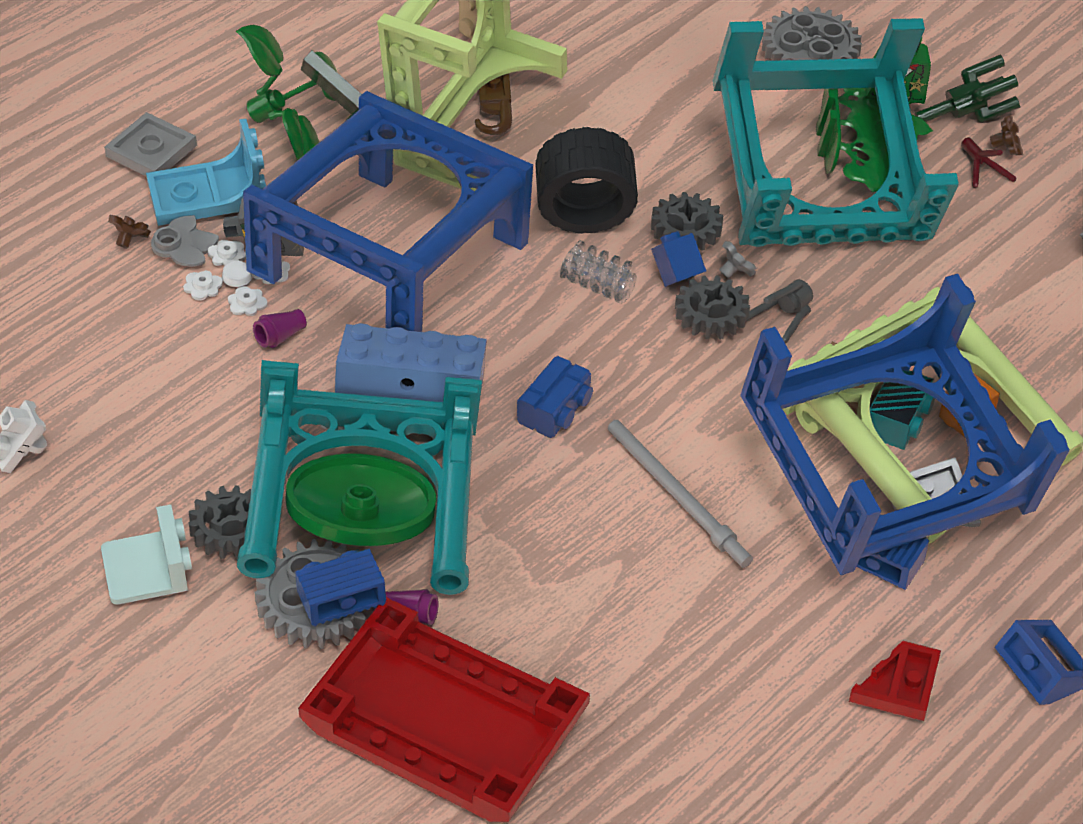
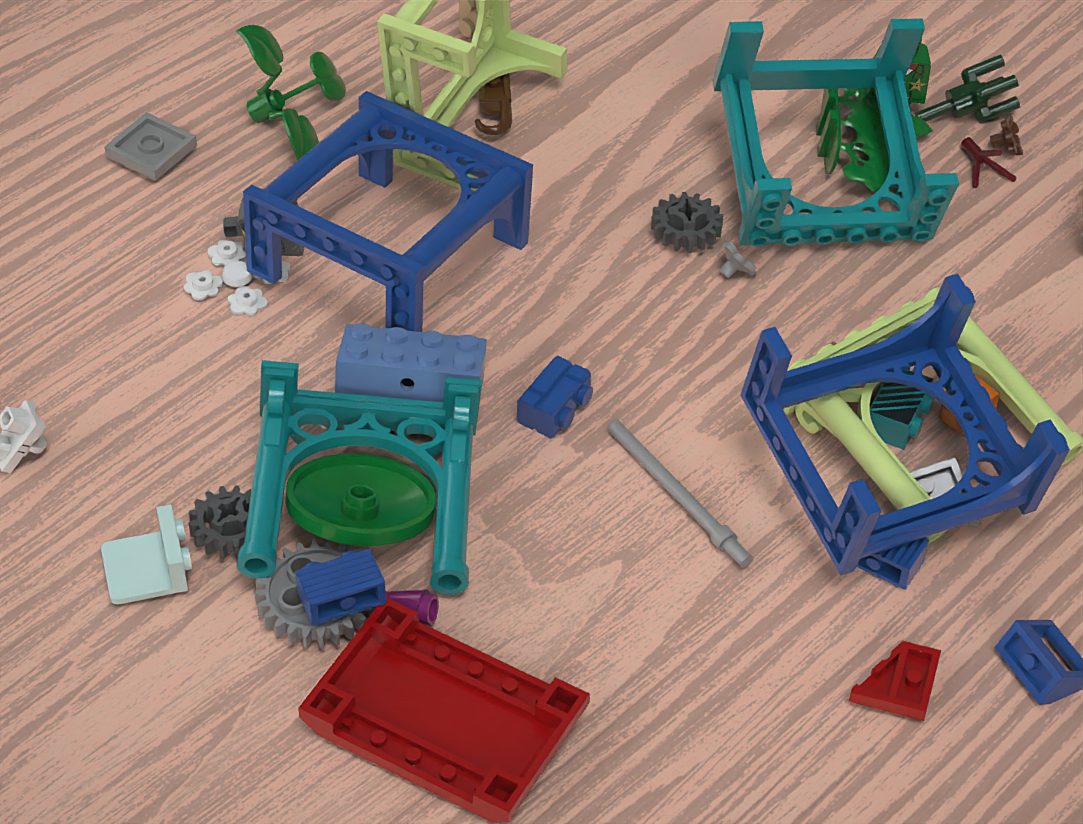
(128, 229): reddish brown plant -> none
(183, 242): light grey plate -> none
(208, 187): medium azure bracket -> none
(277, 327): magenta cone -> none
(331, 82): piece -> none
(583, 155): black tyre -> none
(599, 273): clear piece -> none
(678, 258): blue brick -> none
(712, 307): dark grey gear -> none
(791, 300): dark grey plant -> none
(810, 36): light grey gear -> none

